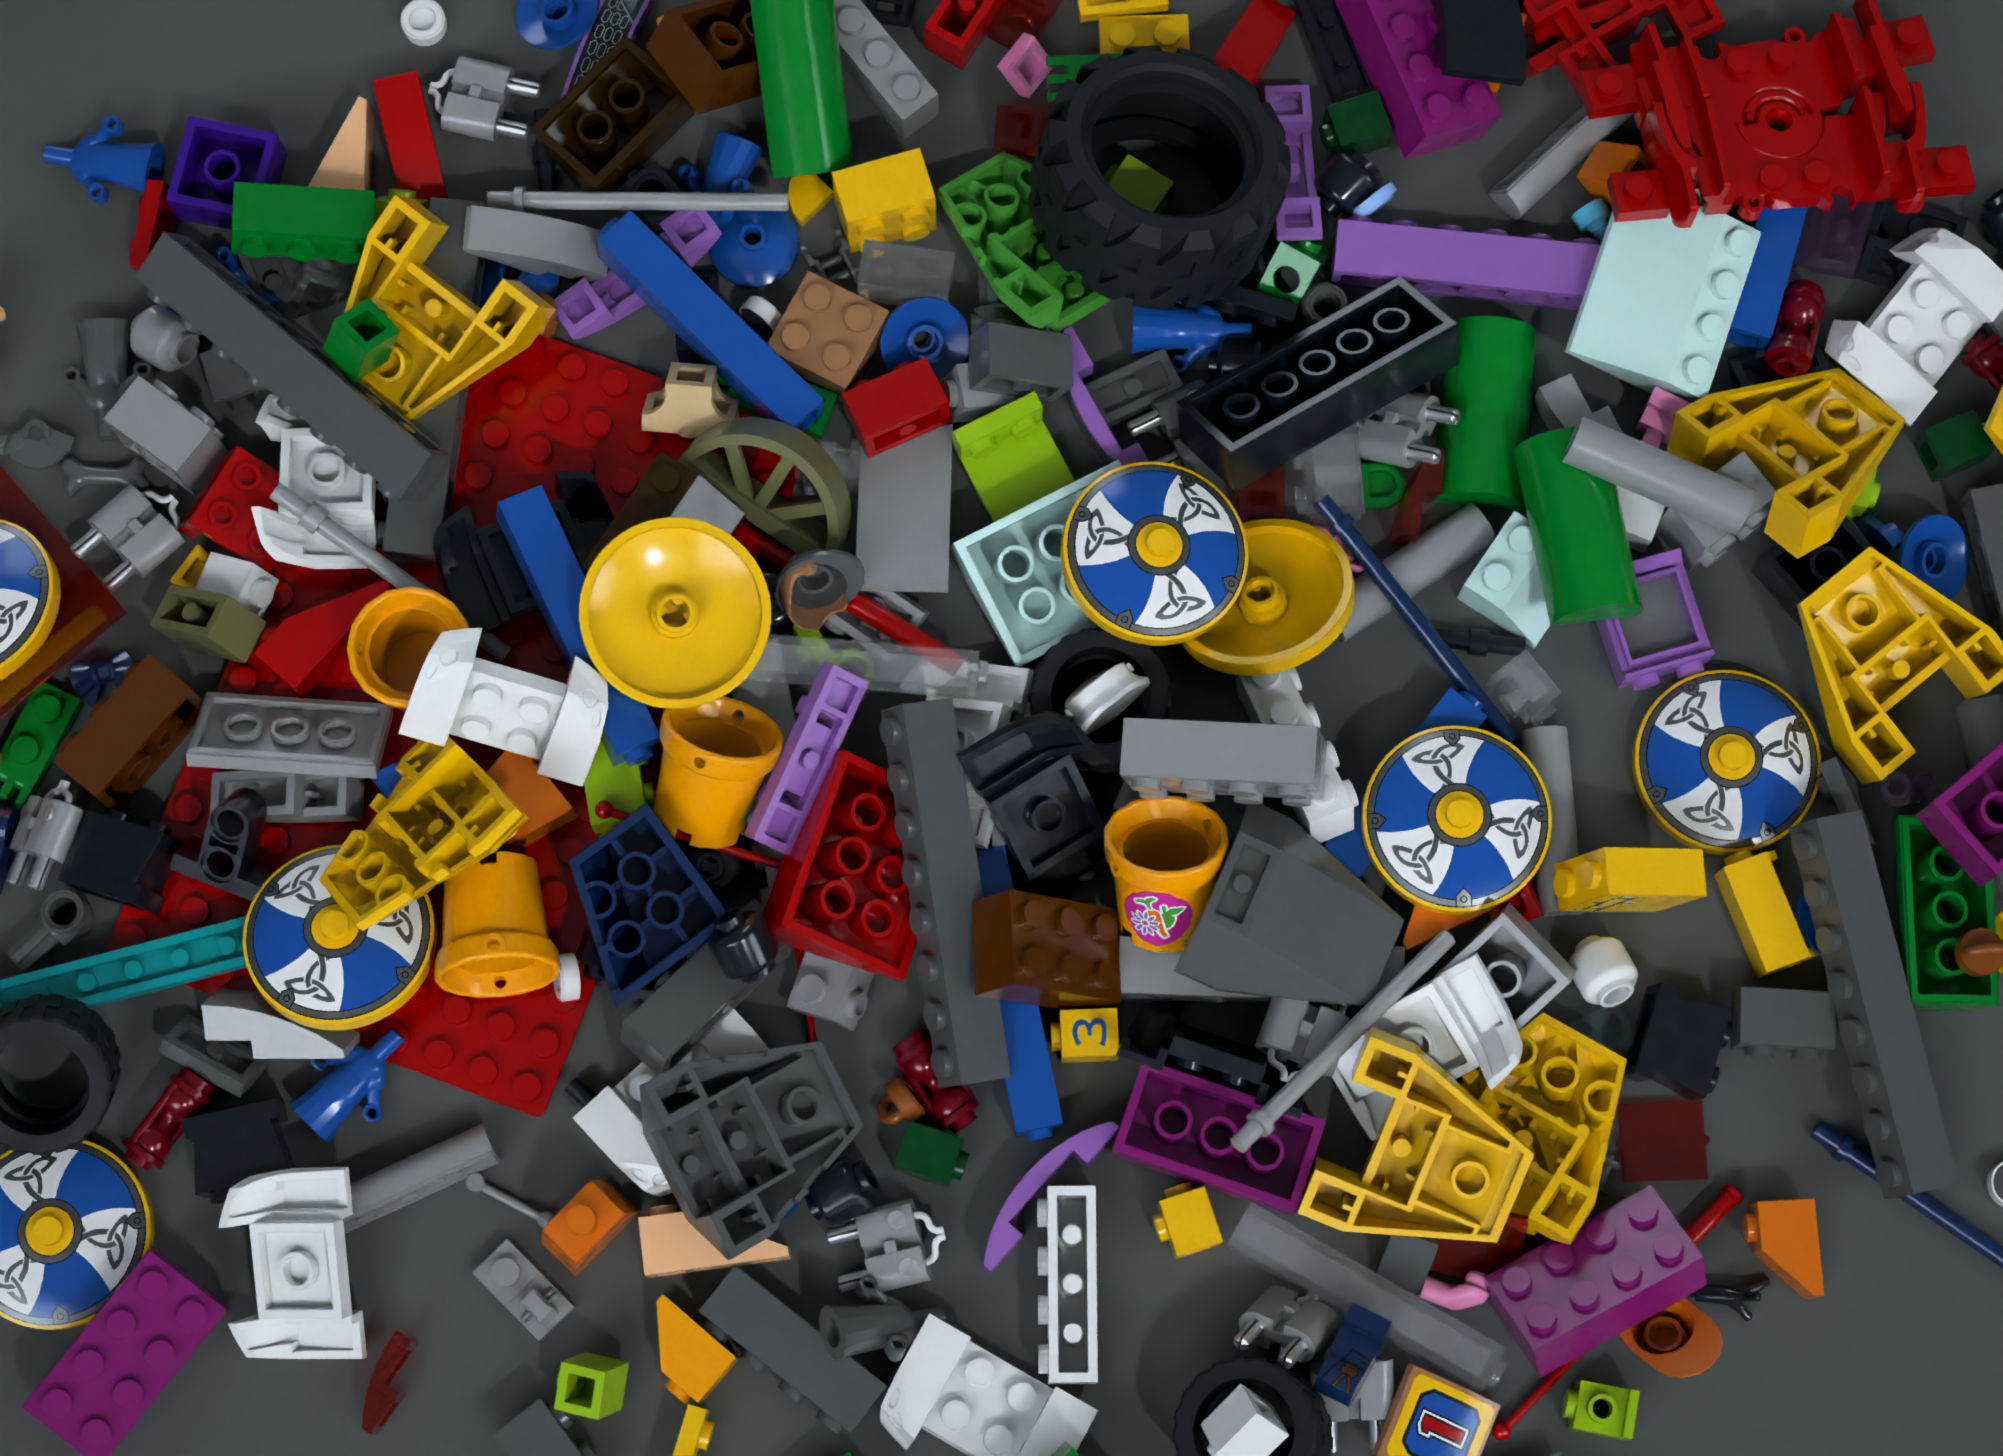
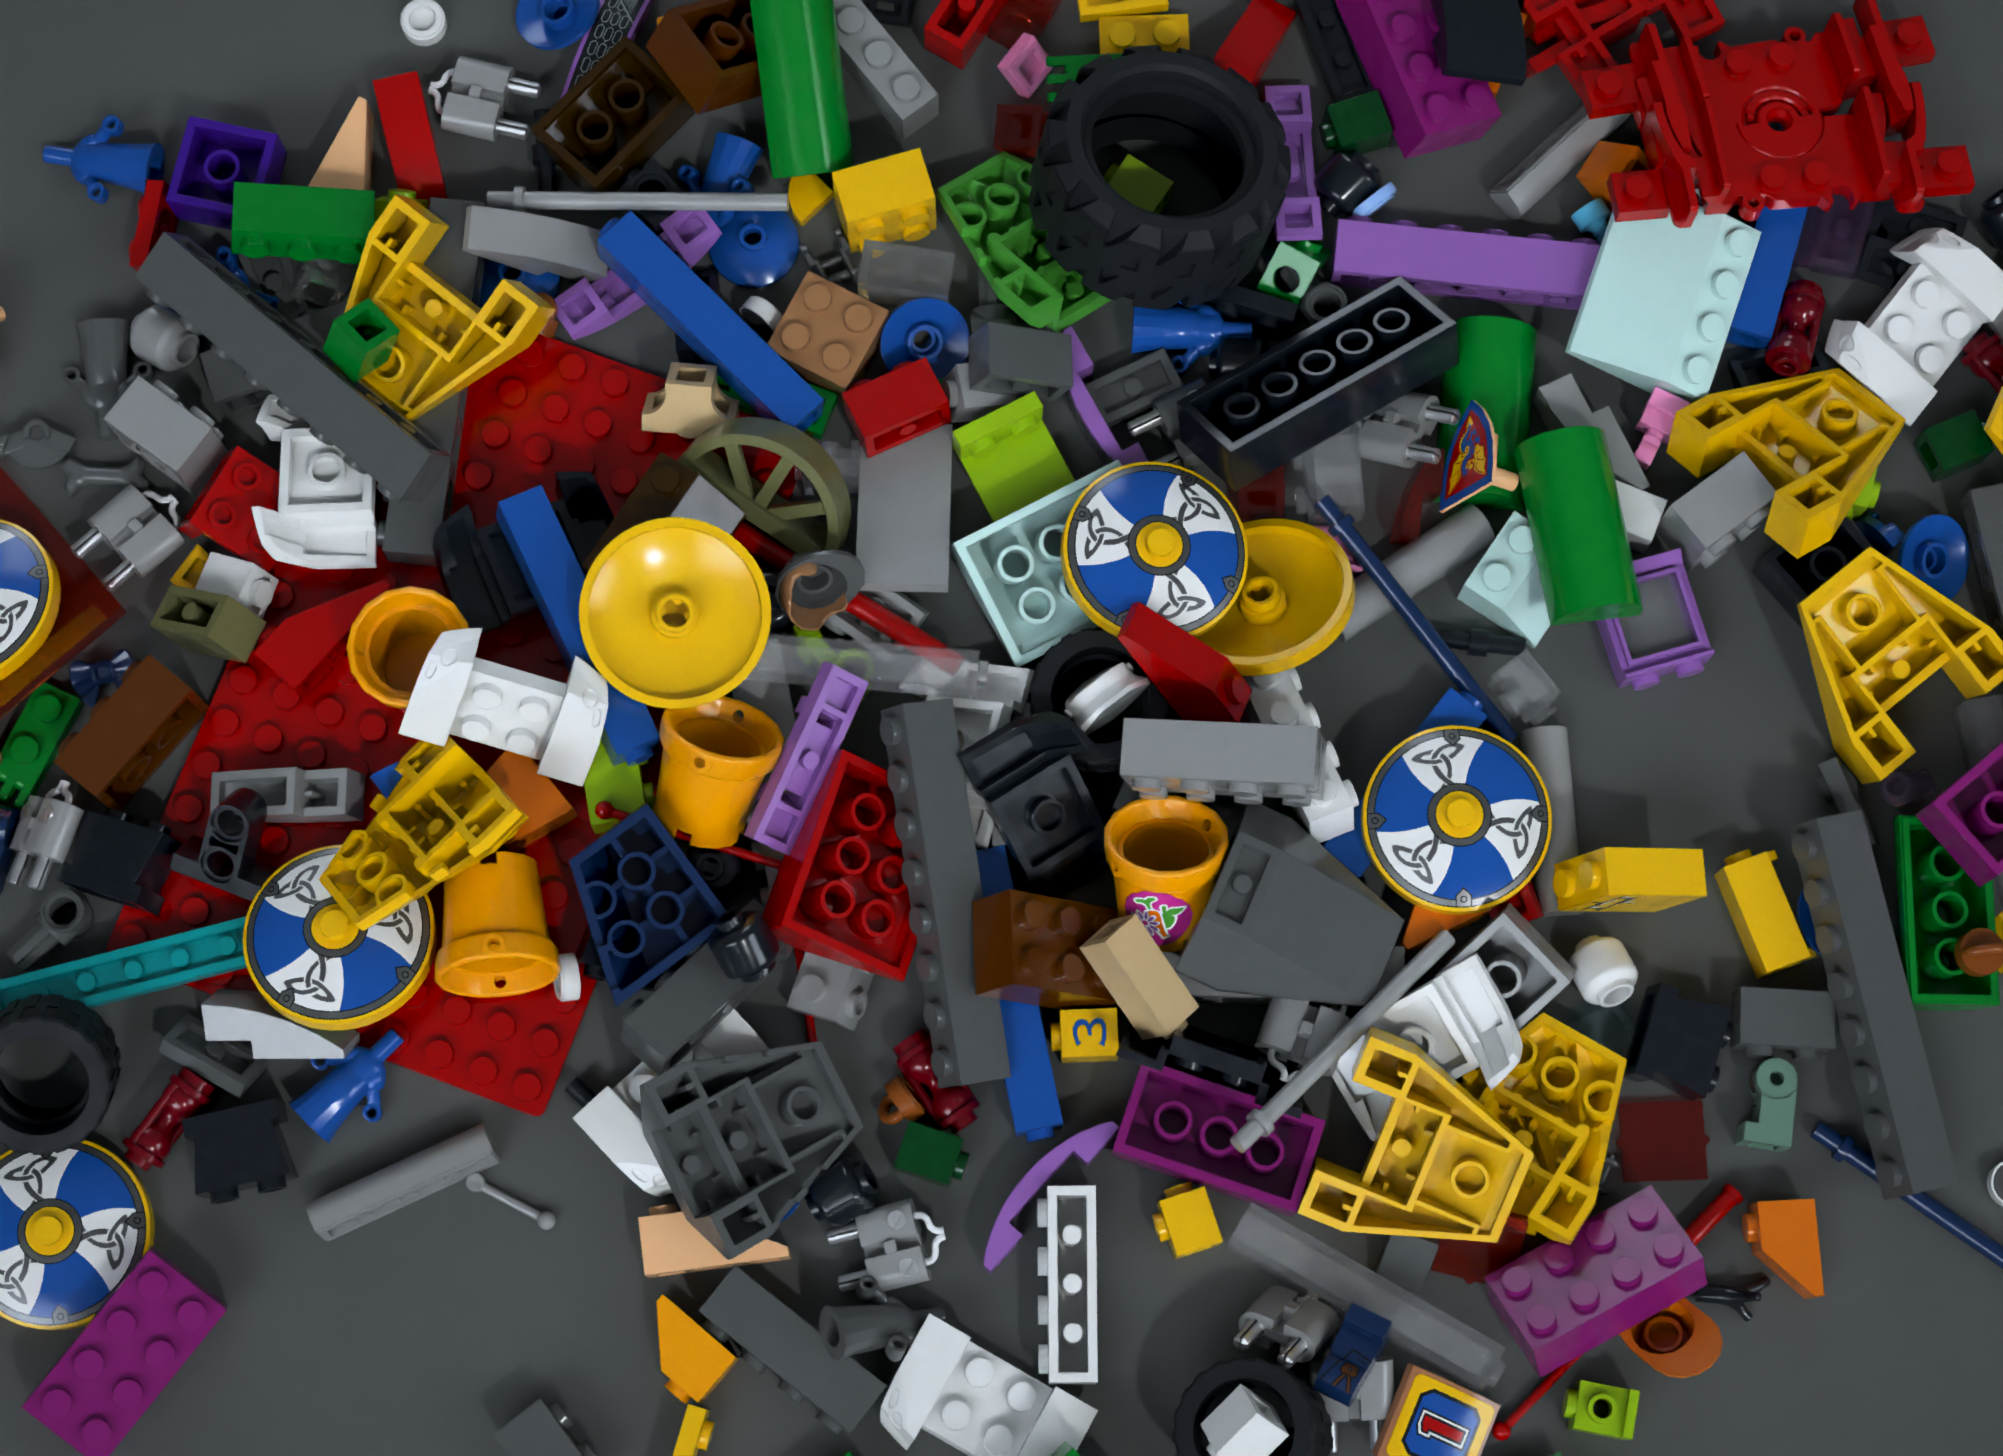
(290, 735): light grey tile -> none
(297, 1264): white piece -> none
(314, 518): light grey bar -> none
(382, 1396): clear red slope -> none
(523, 1290): light grey hinge -> none
(587, 1224): orange torso -> none
(591, 1385): lime brick -> none
(1139, 978): none -> tan brick
(1184, 669): none -> red slope
(1381, 485): green tile -> none
(1459, 1296): bright pink arm -> none
(1473, 460): none -> shield
(1659, 475): light grey brick -> none
(1726, 762): dish -> none
(1773, 1107): none -> sand green leg

